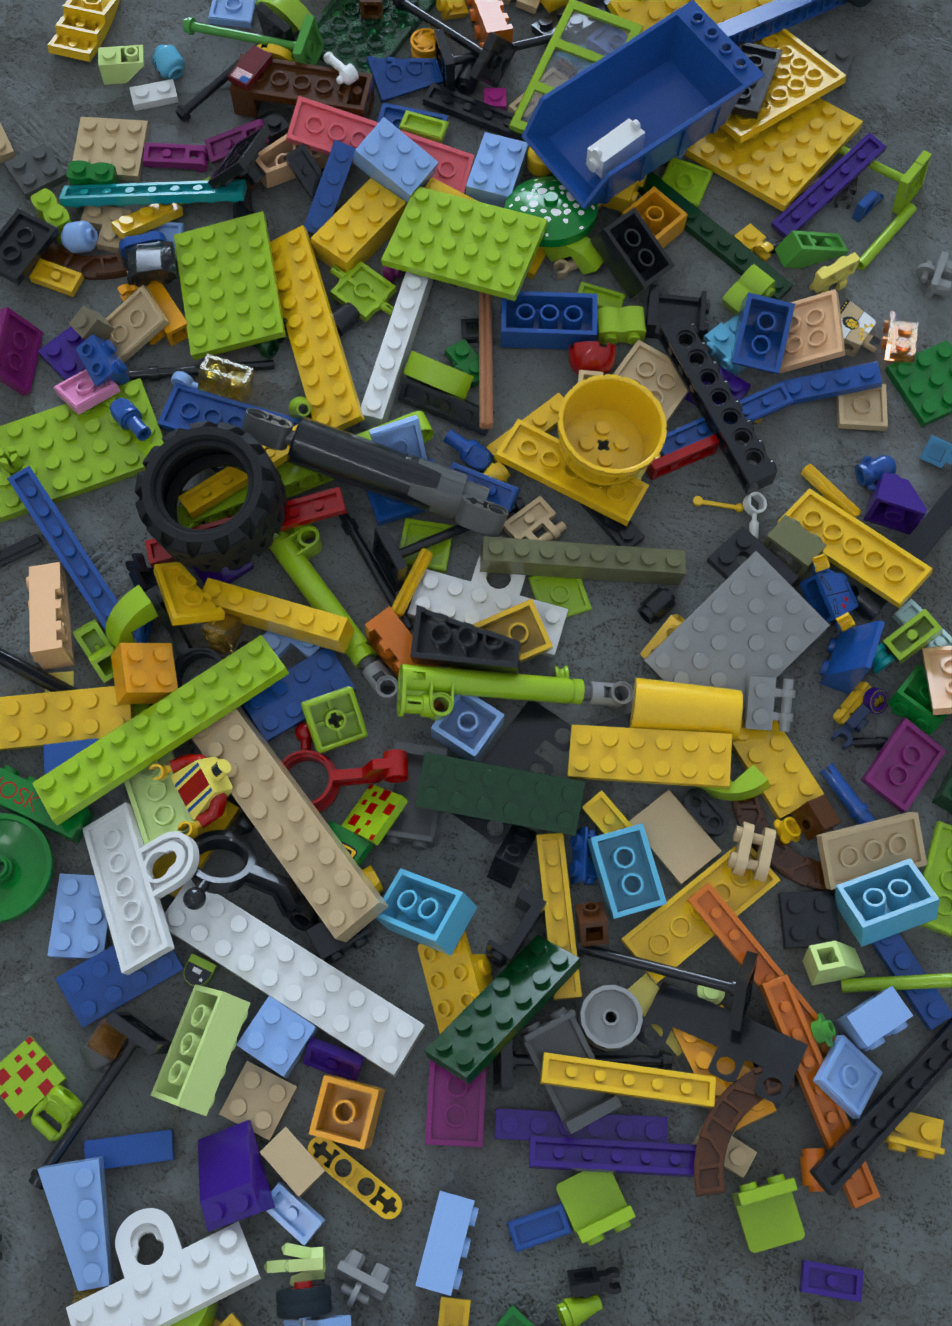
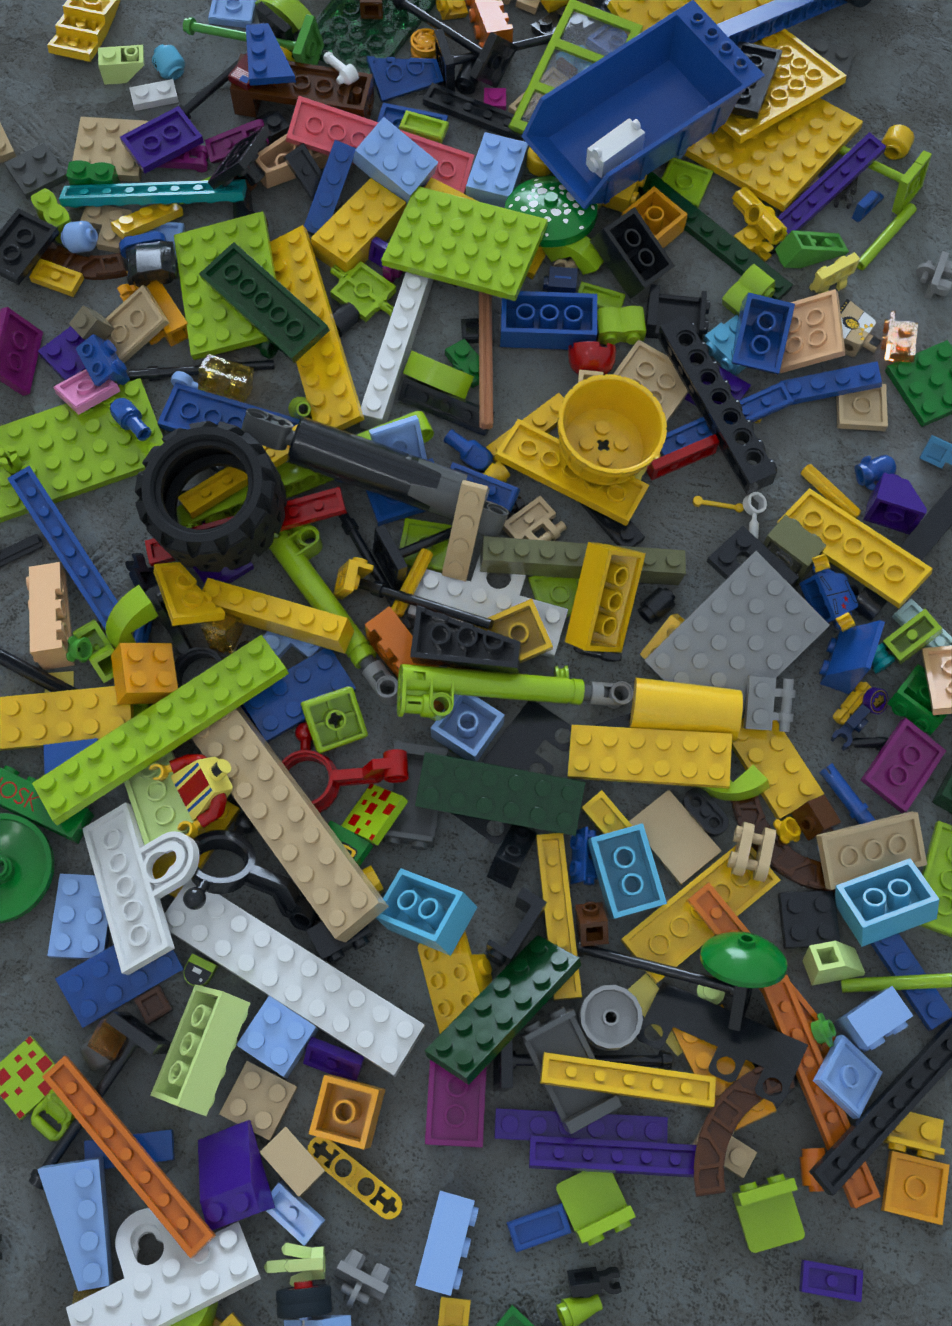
(79, 649): none -> bright green plate
(129, 1157): none -> orange plate
(153, 1004): none -> reddish brown tile
(161, 139): none -> dark purple plate
(264, 302): none -> dark green plate
(265, 57): none -> blue wing
(349, 576): none -> yellow bracket
(377, 250): none -> dark purple plate
(380, 590): none -> black bar
(464, 530): none -> tan plate
(561, 280): none -> dark blue brick
(604, 598): none -> yellow slope
(605, 656): none -> black piece
(743, 960): none -> green dish
(759, 215): none -> yellow piece
(898, 141): none -> yellow head
(915, 1187): none -> light orange plate

